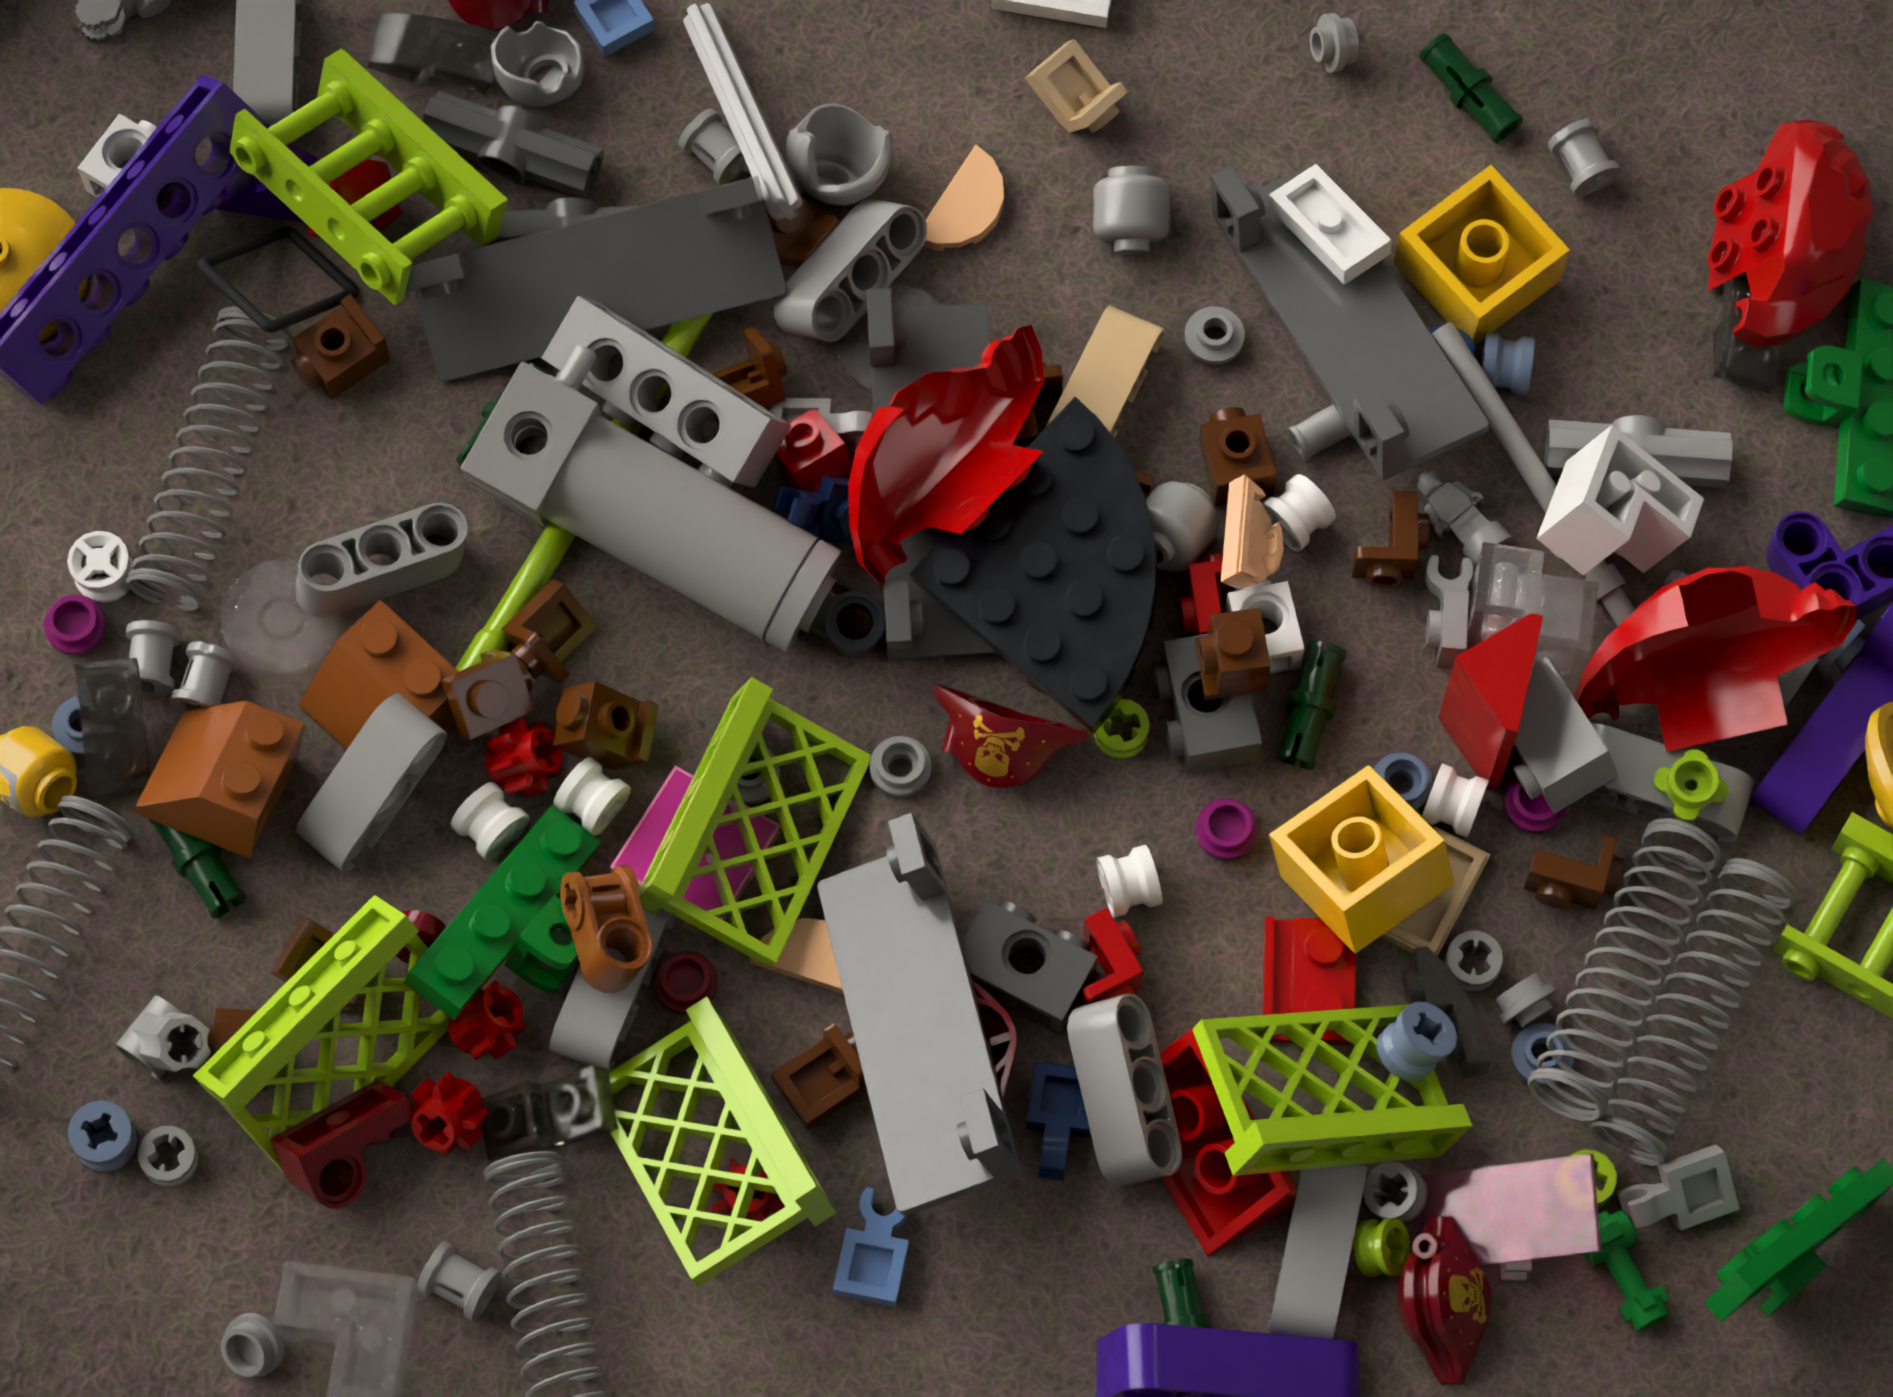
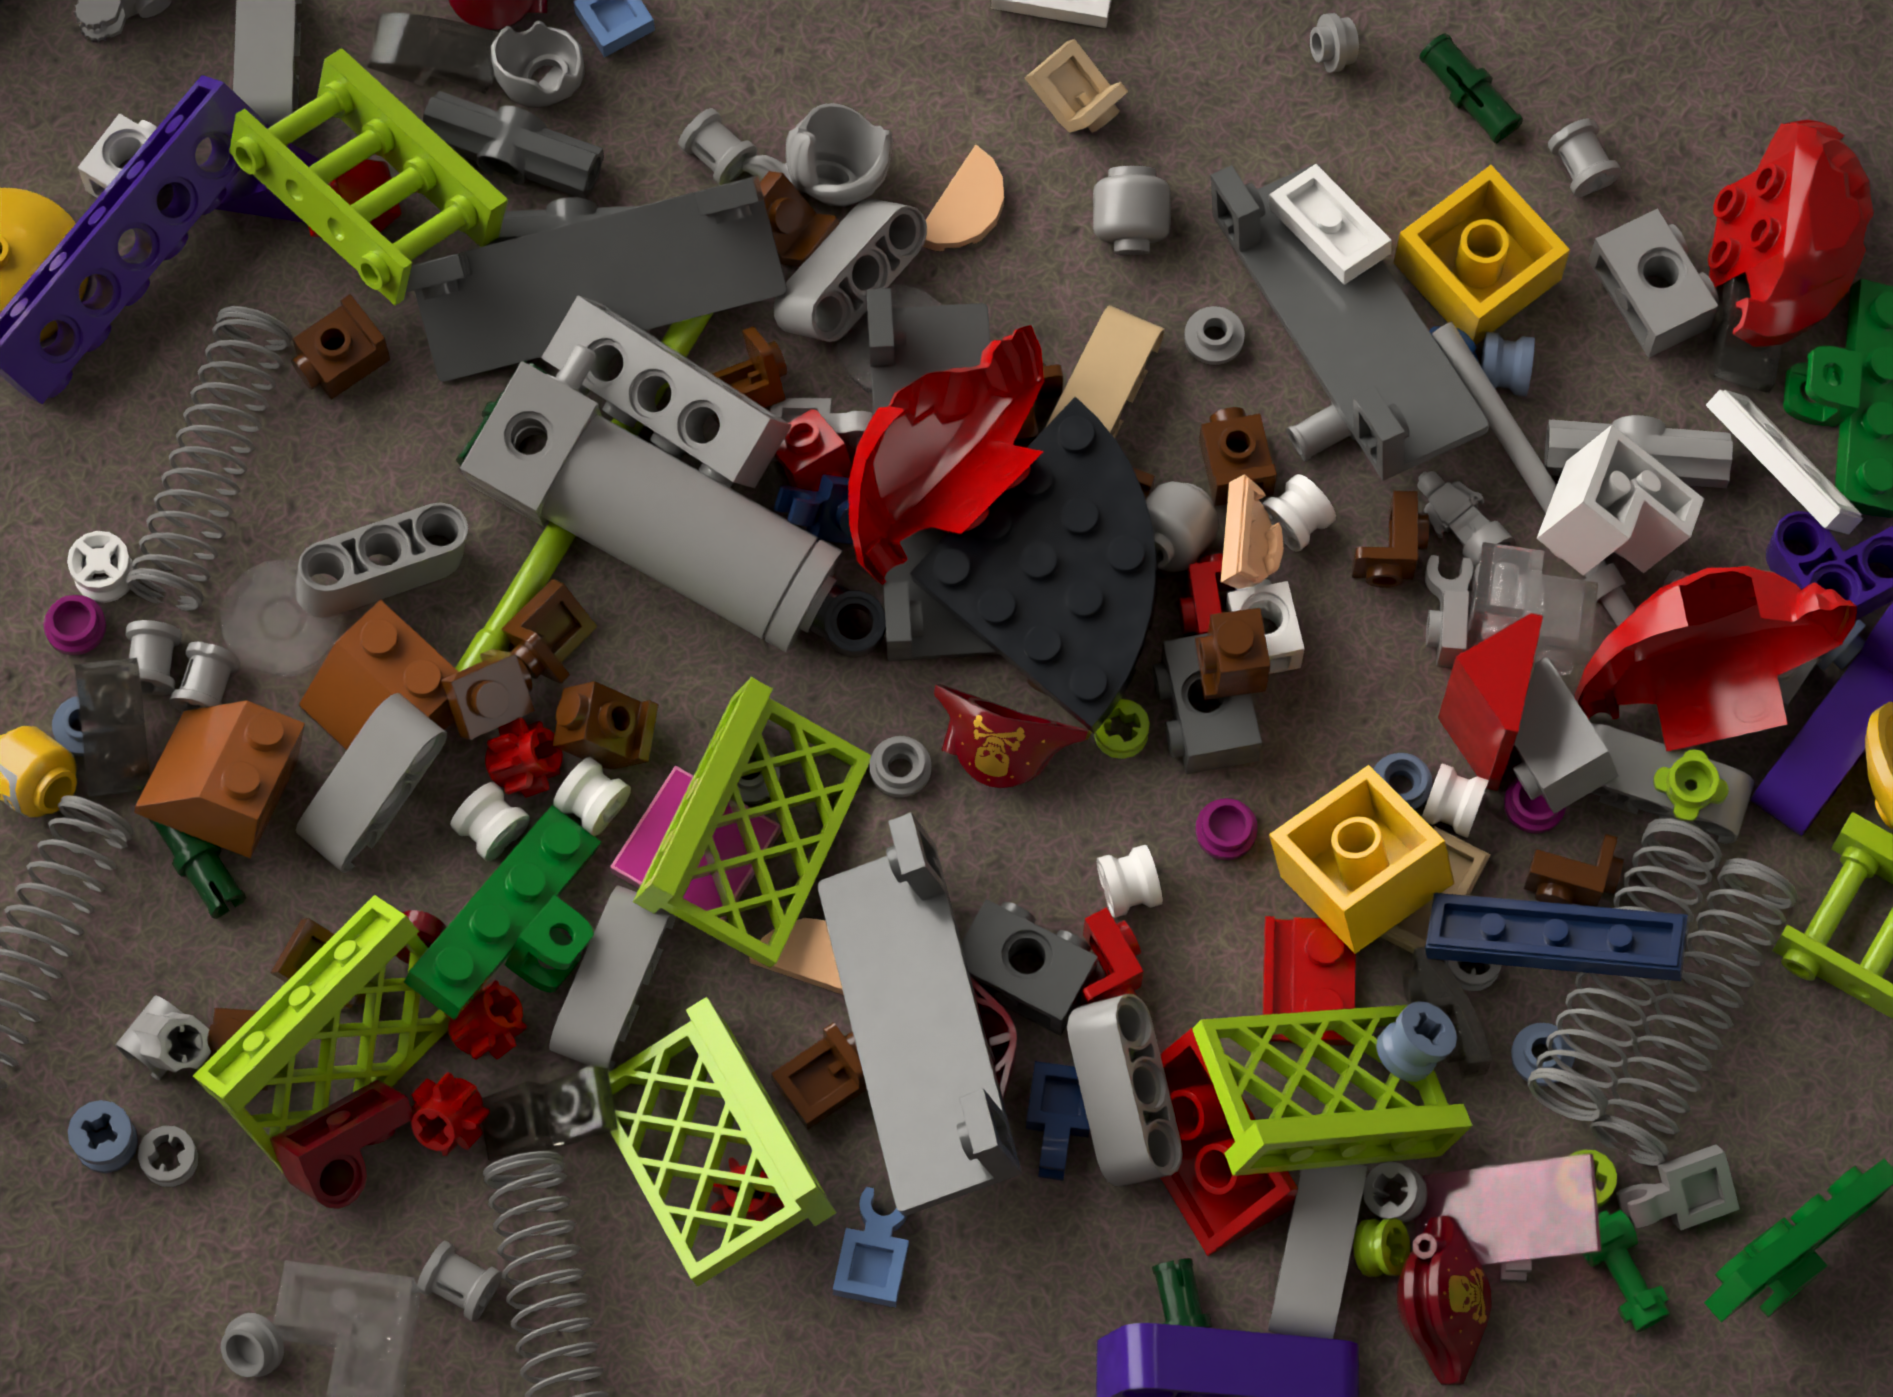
(205, 267): black piece -> none
(608, 914): dark orange piece -> none
(685, 980): dark red plate -> none
(742, 111): axle -> none
(1311, 705): dark green pin -> none
(1526, 1001): light grey plate -> none
(1557, 936): none -> dark blue tile
(1654, 314): none -> light grey brick
(1785, 461): none -> white tile

